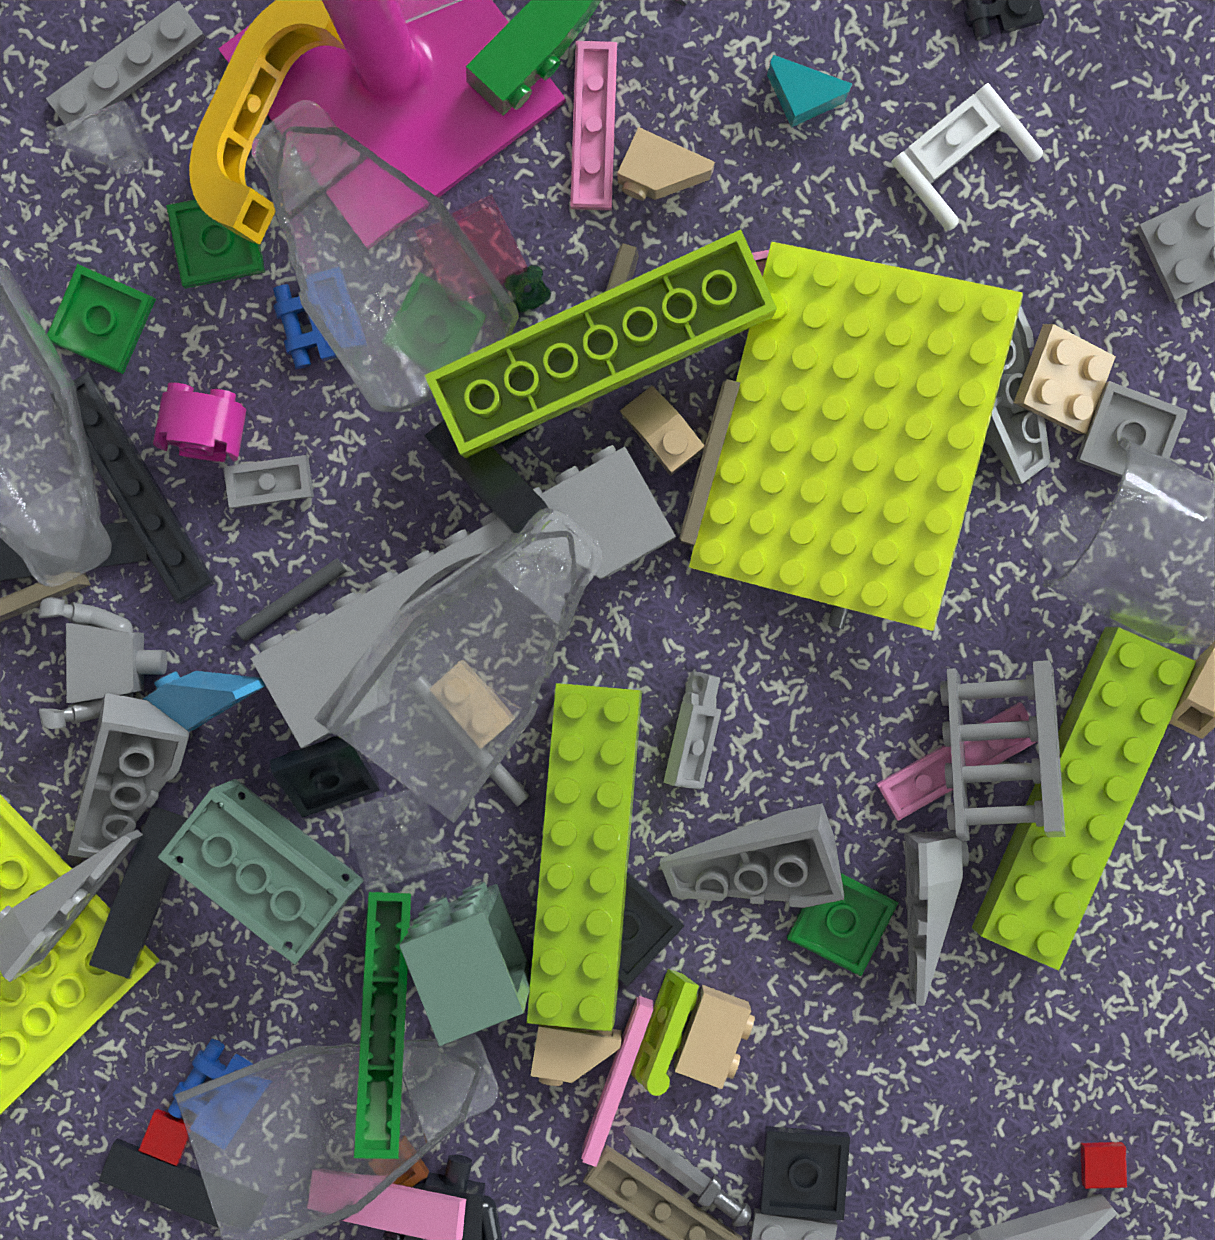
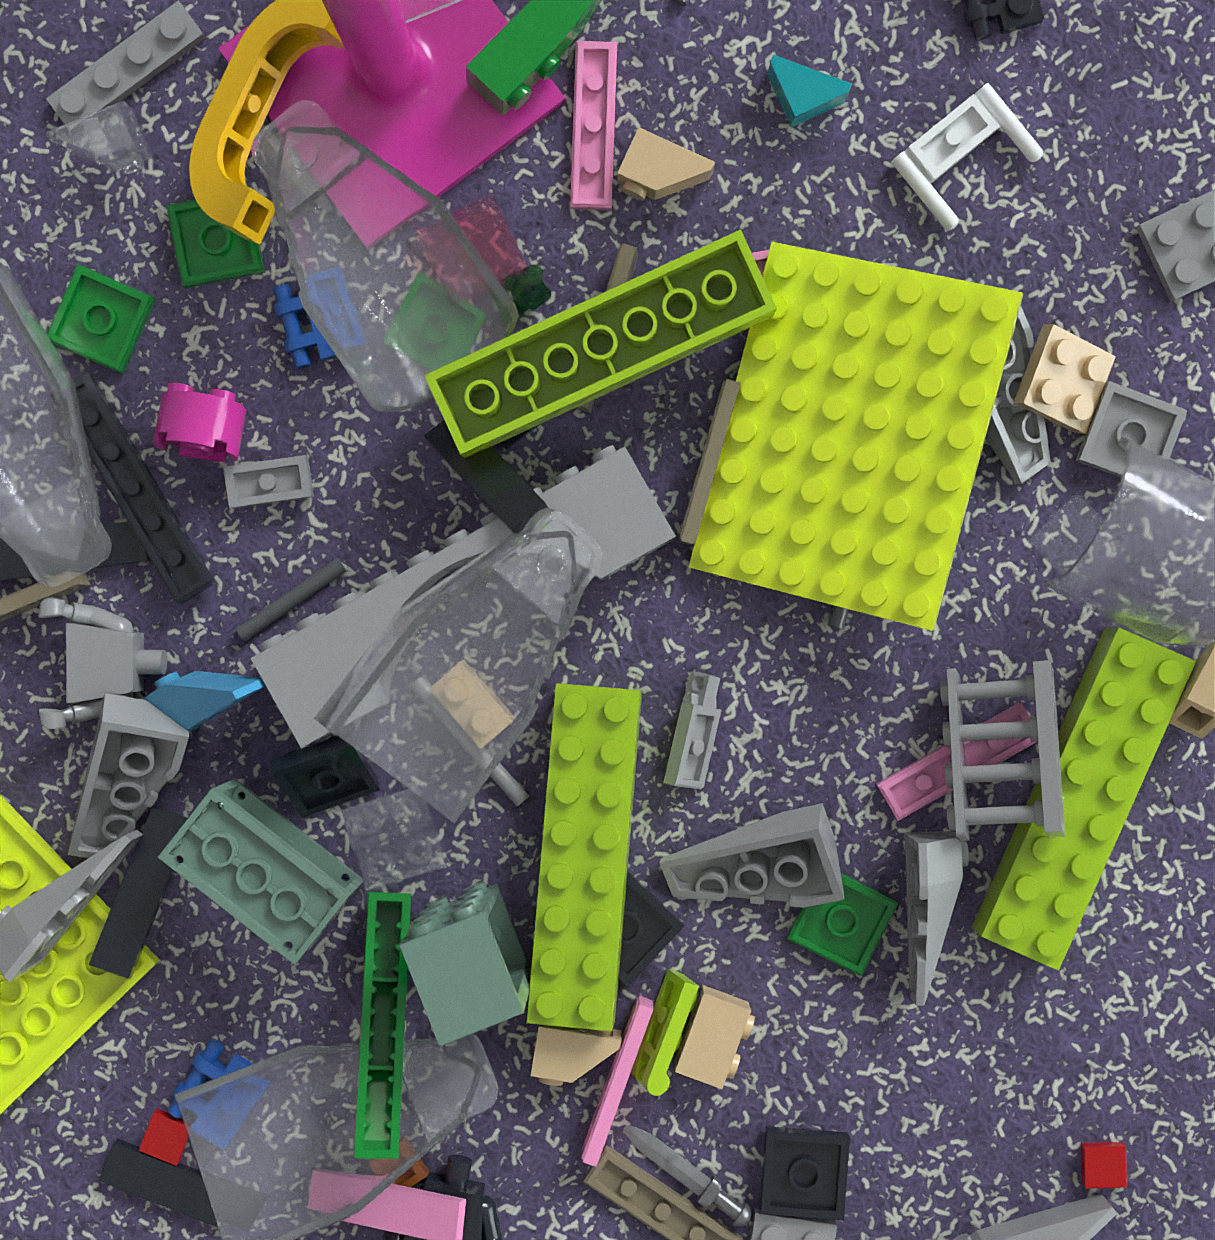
(662, 430): tan slope -> none

